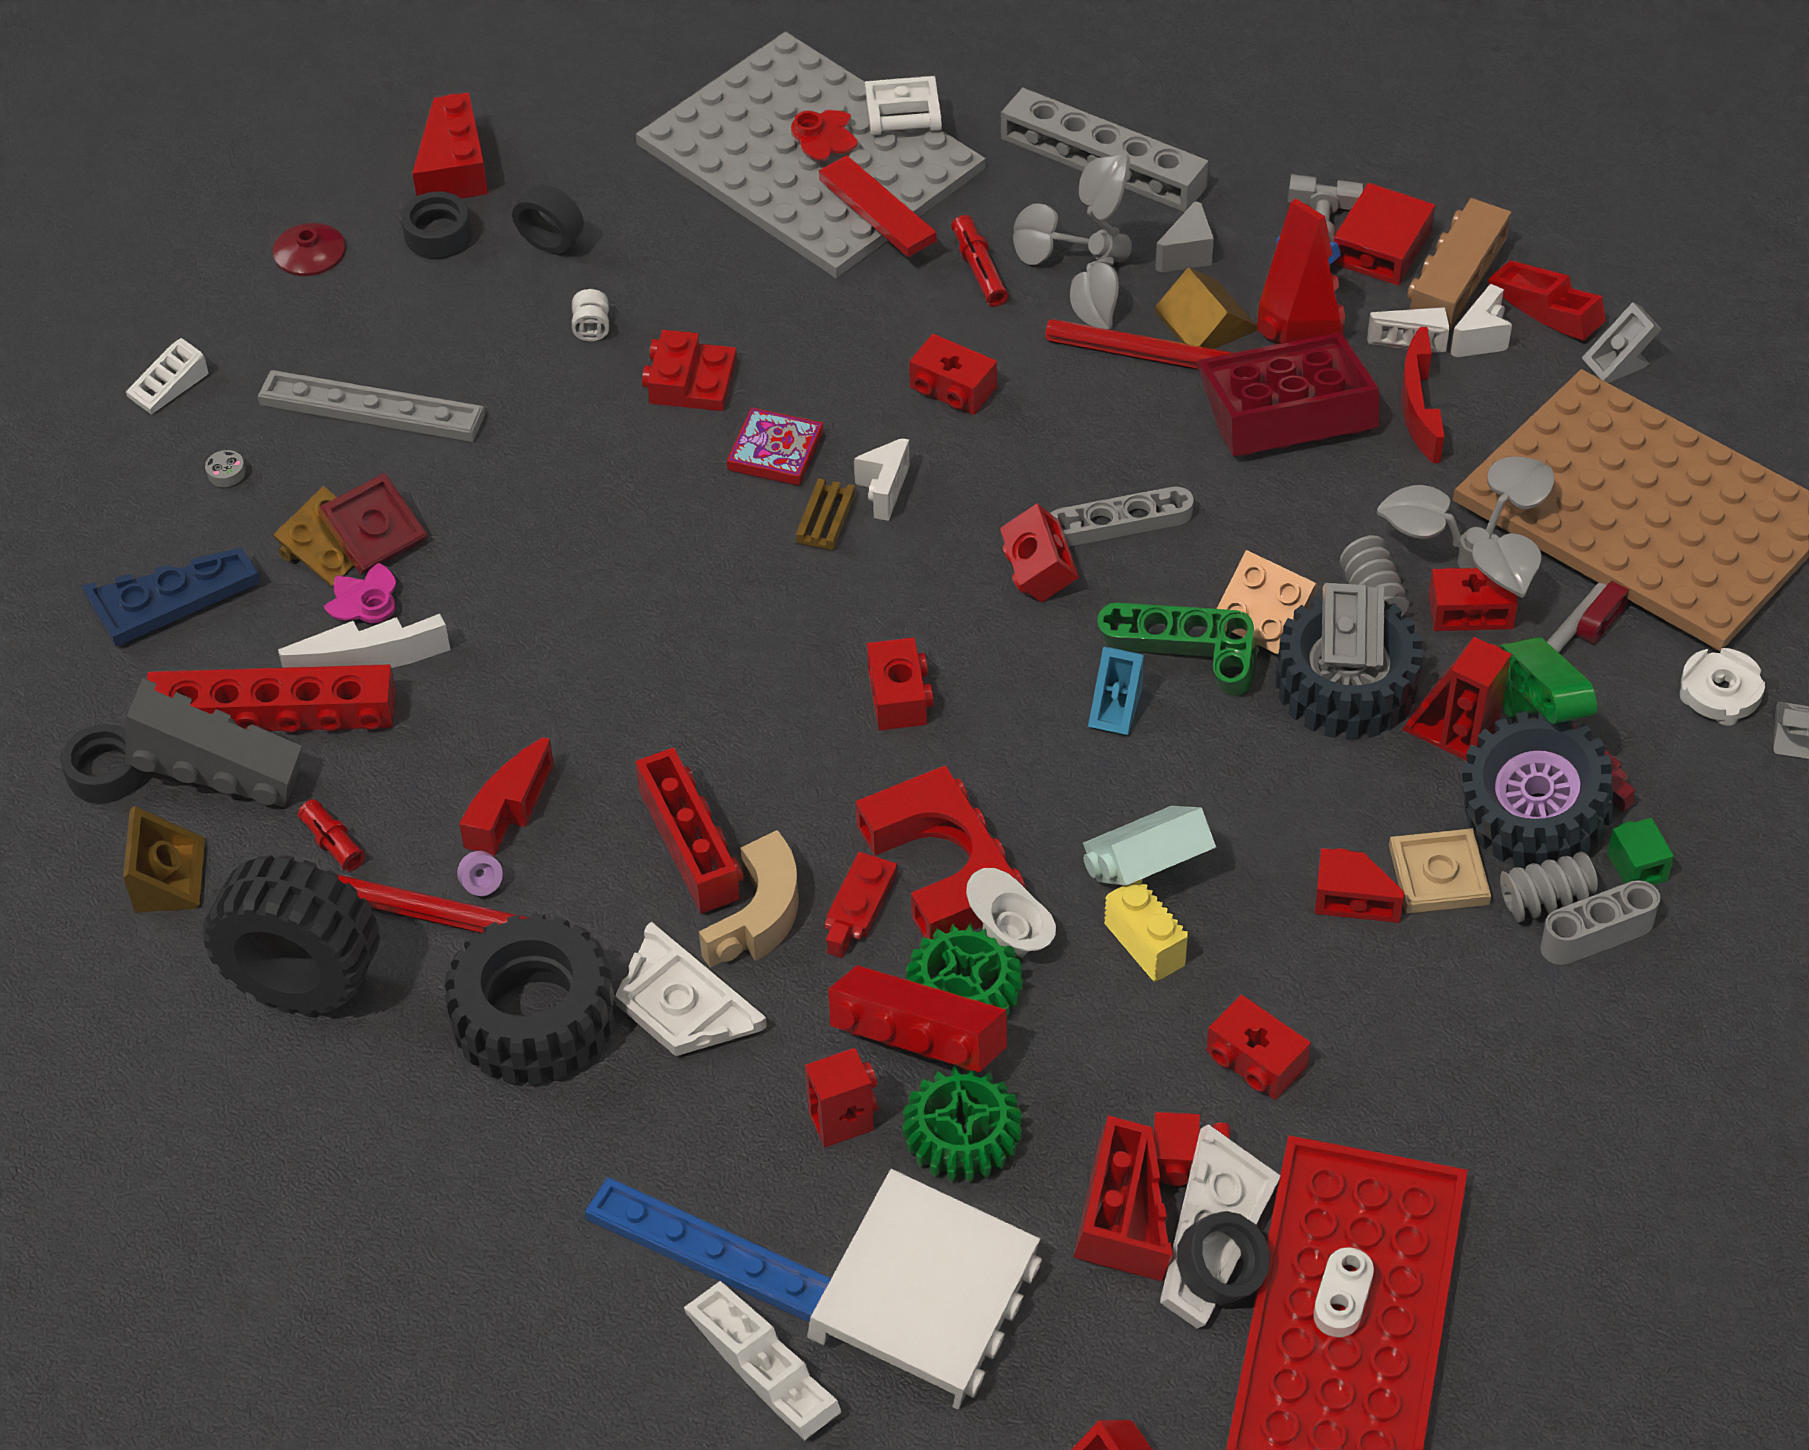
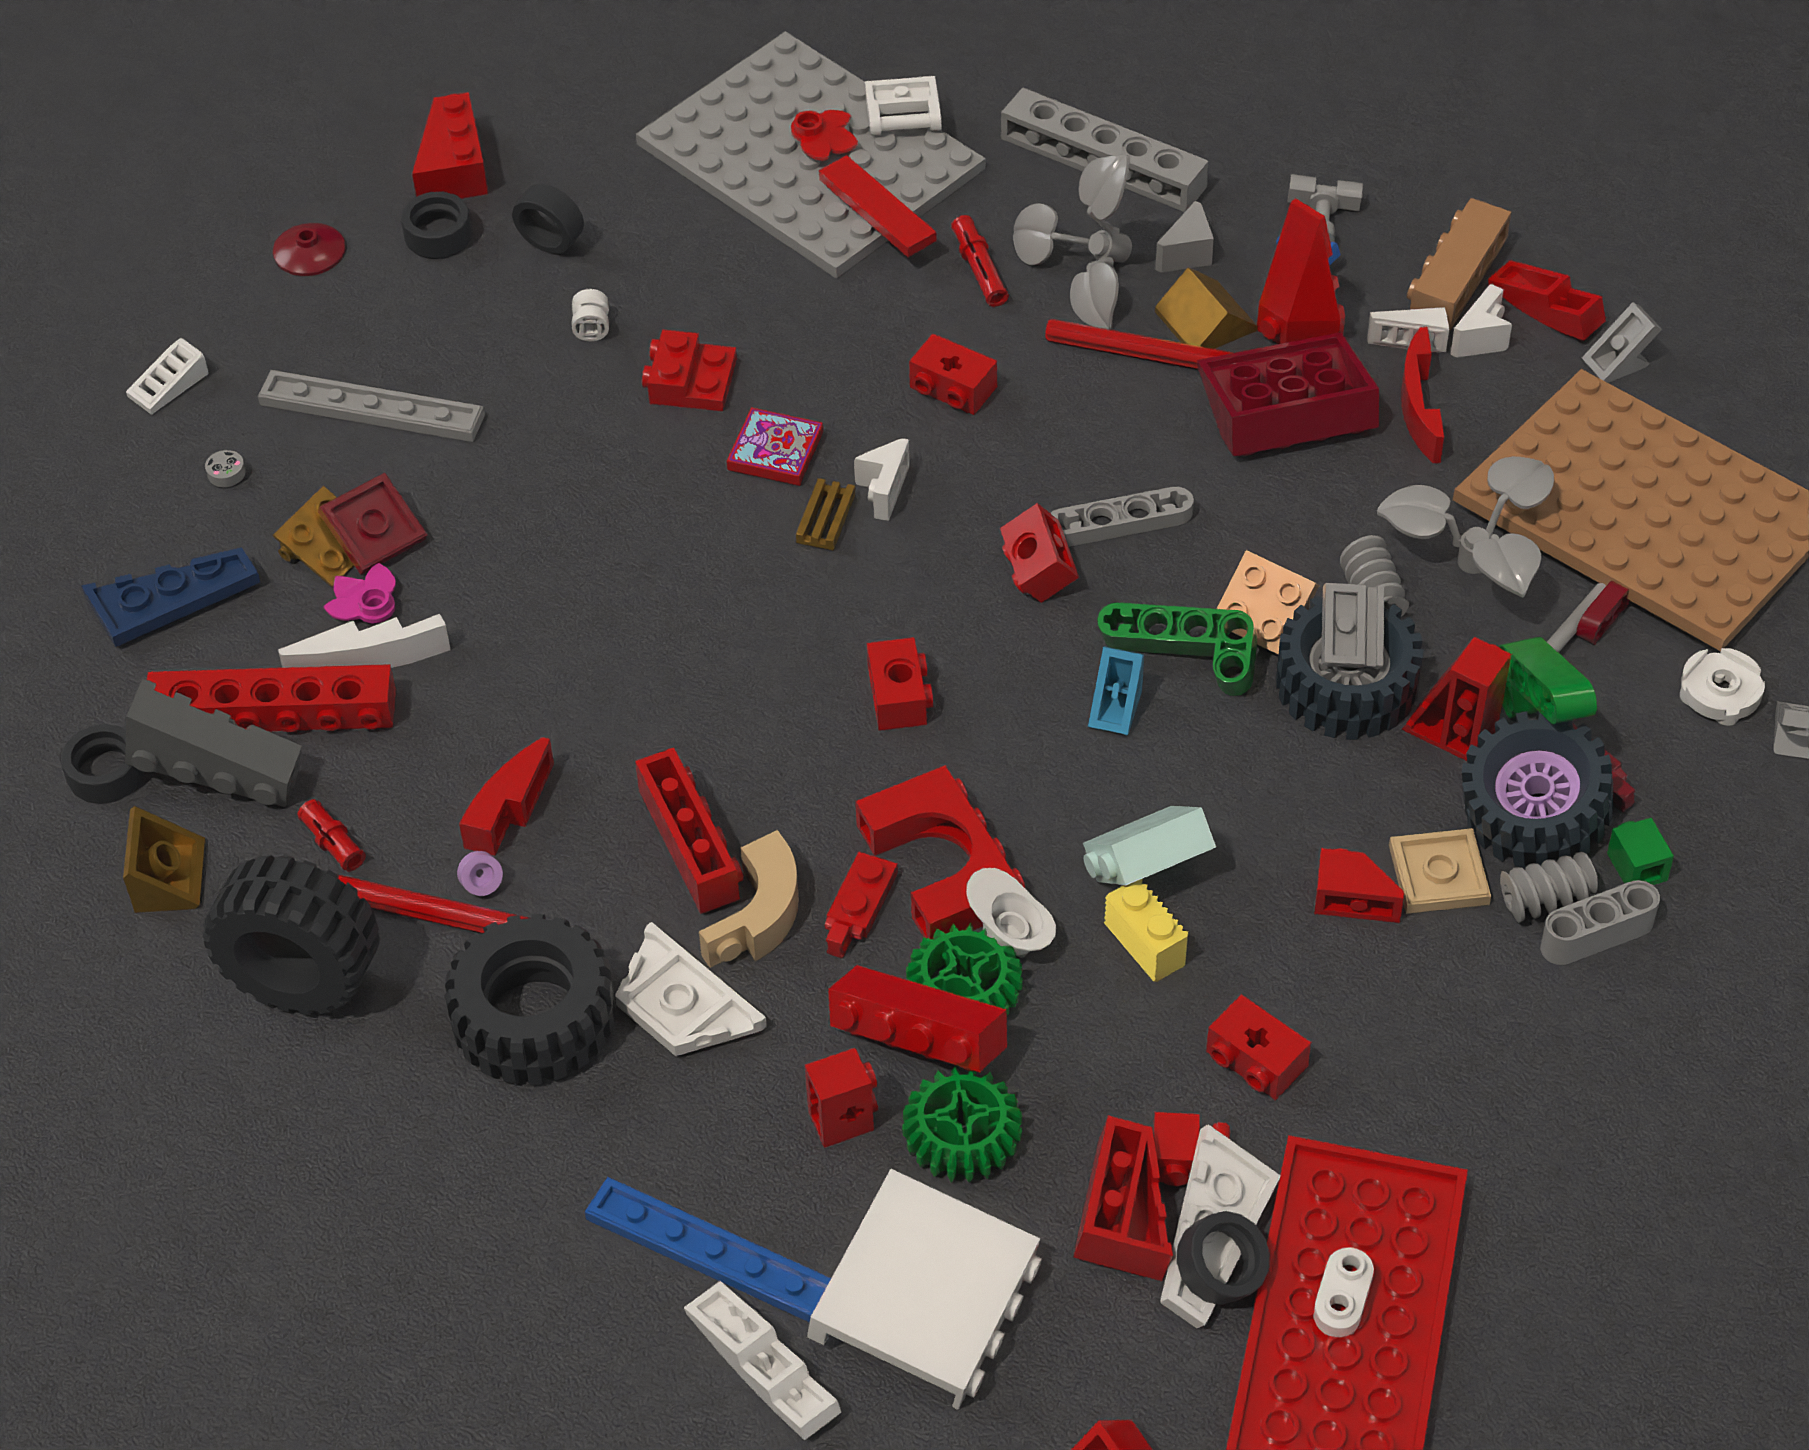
(1383, 233): red brick -> none
(1469, 601): red brick -> none

